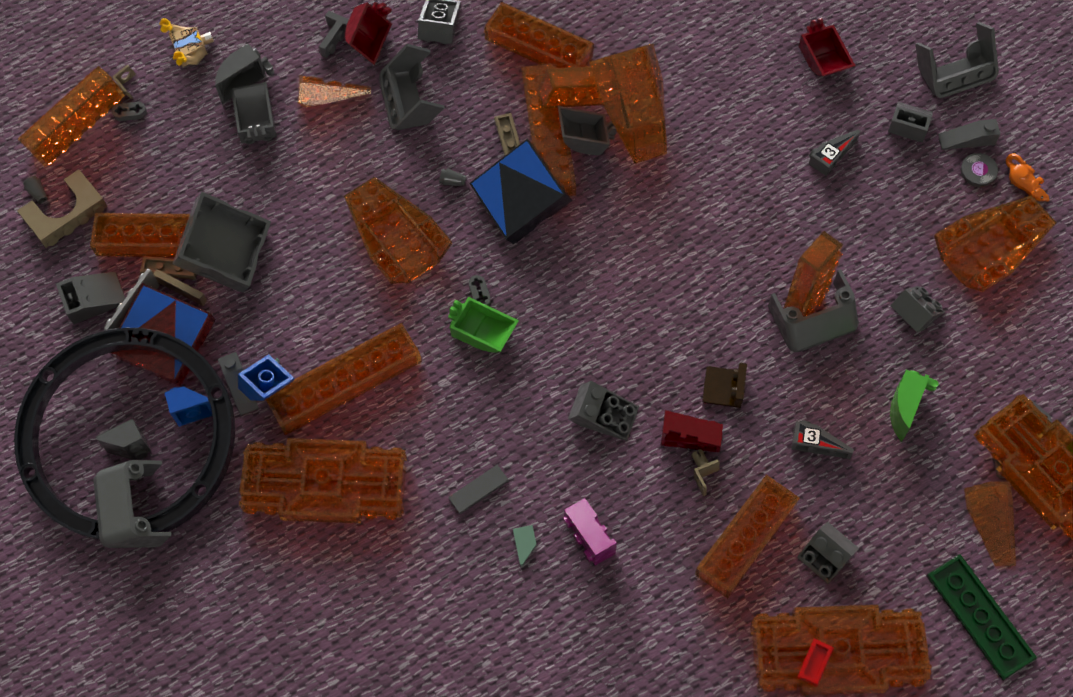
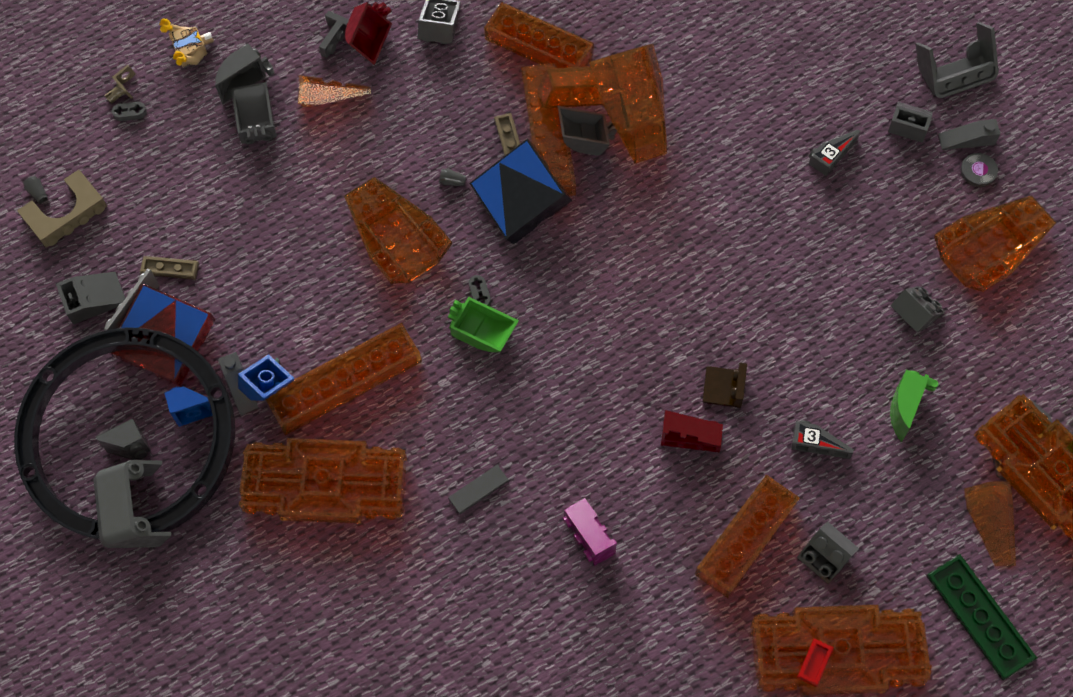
(71, 116): clear orange brick -> none
(137, 234): clear orange brick -> none
(180, 287): dark tan tile -> none
(221, 242): dark grey tile -> none
(401, 92): dark grey windscreen -> none
(525, 542): sand green tile -> none
(603, 411): dark grey slope -> none
(704, 469): dark tan bracket -> none
(814, 274): clear orange brick -> none
(820, 327): dark grey windscreen -> none
(824, 49): dark red piece -> none
(1023, 178): orange animal -> none

